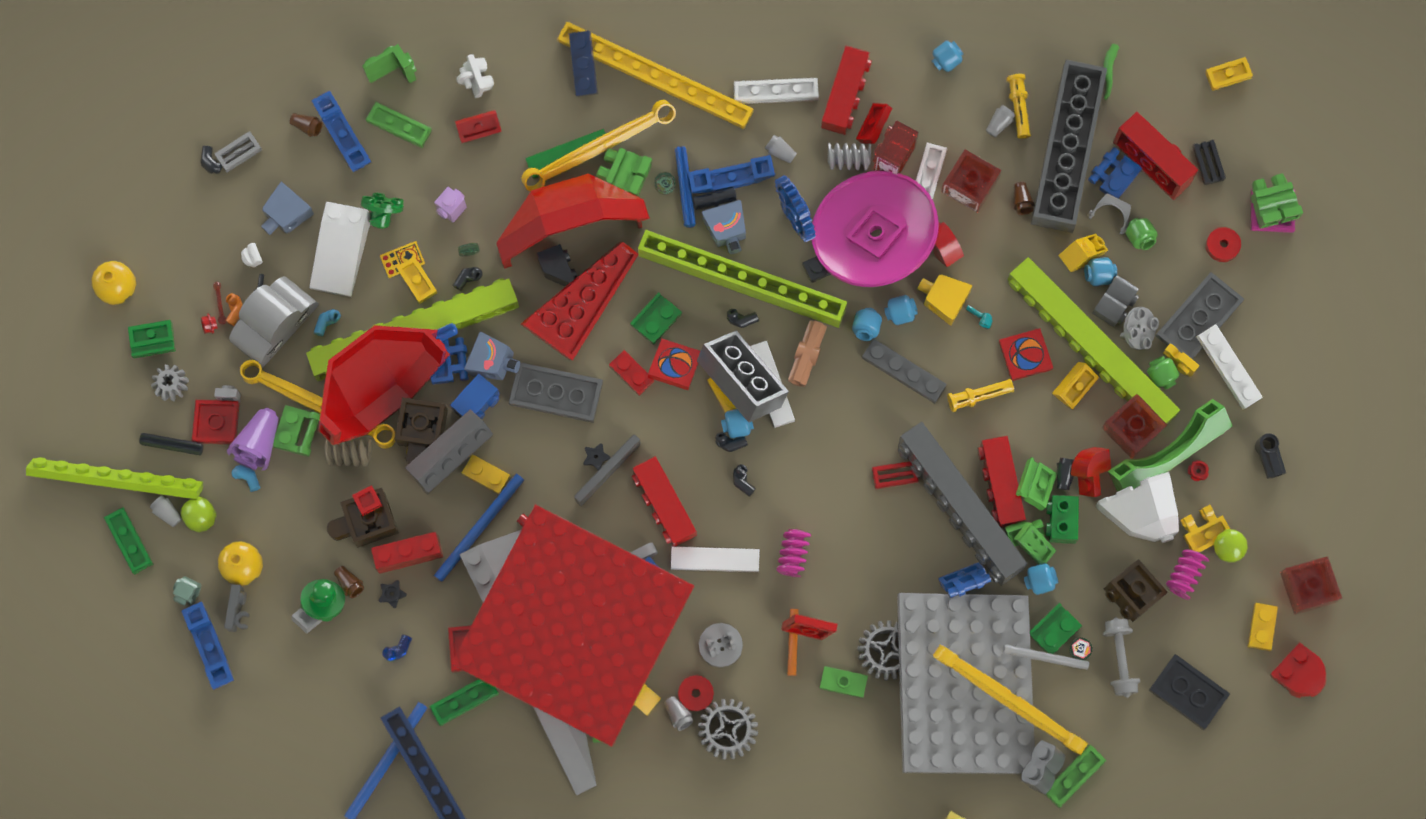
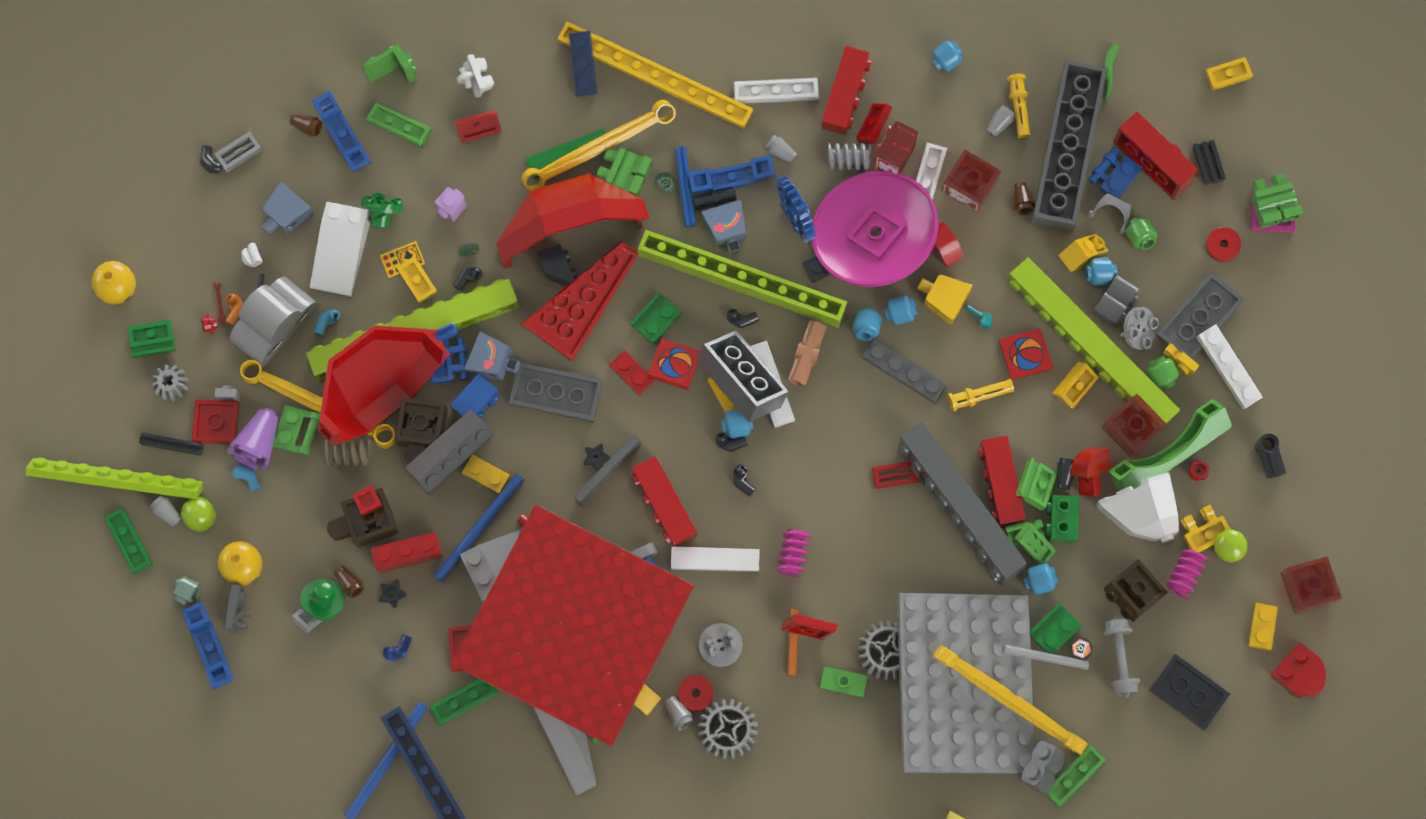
(964, 580): blue plate -> none

